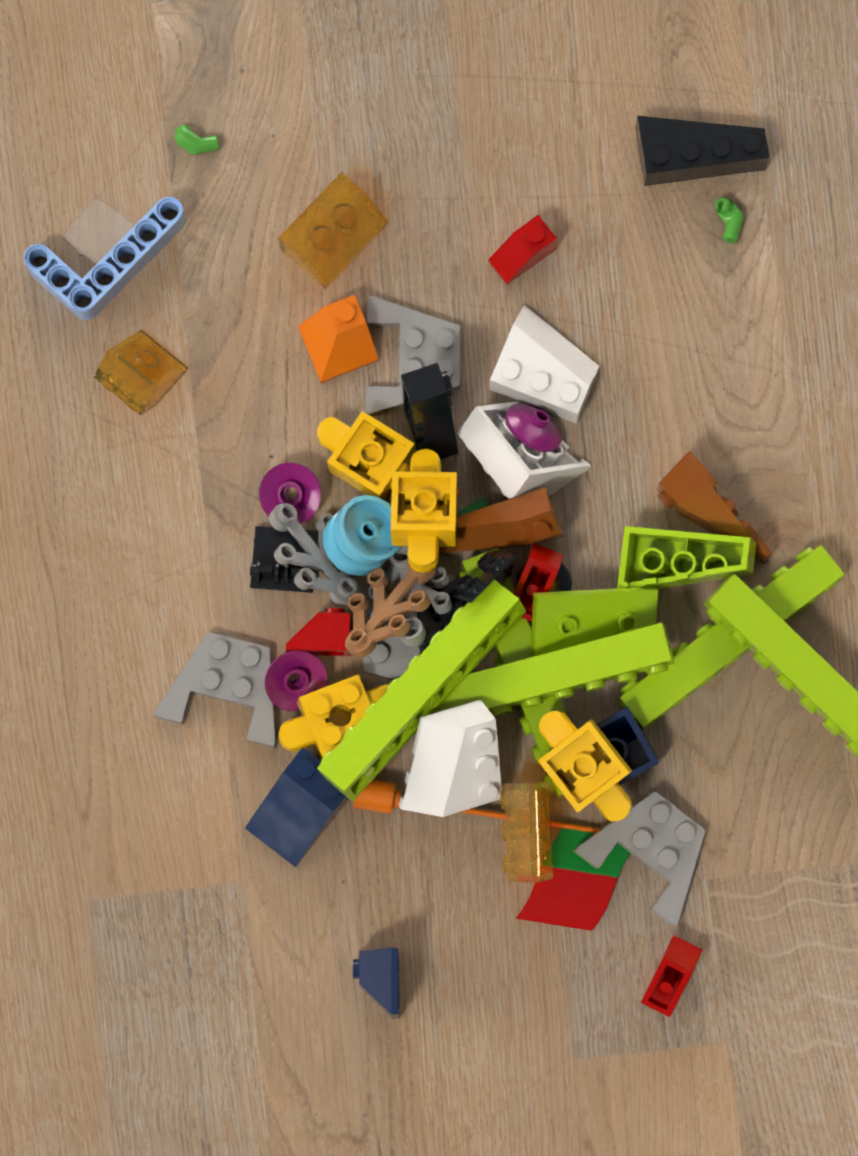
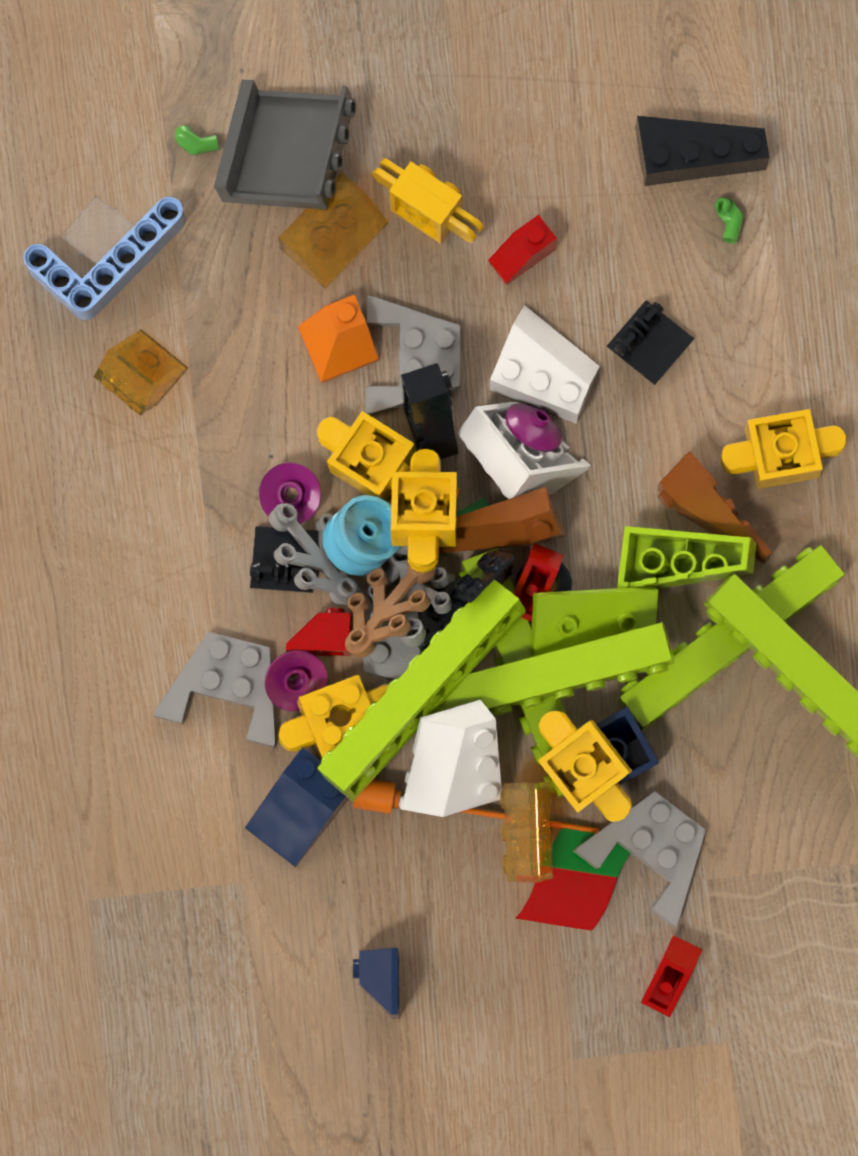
(284, 148): none -> dark grey panel
(426, 201): none -> yellow brick
(650, 342): none -> black hinge
(783, 449): none -> yellow brick

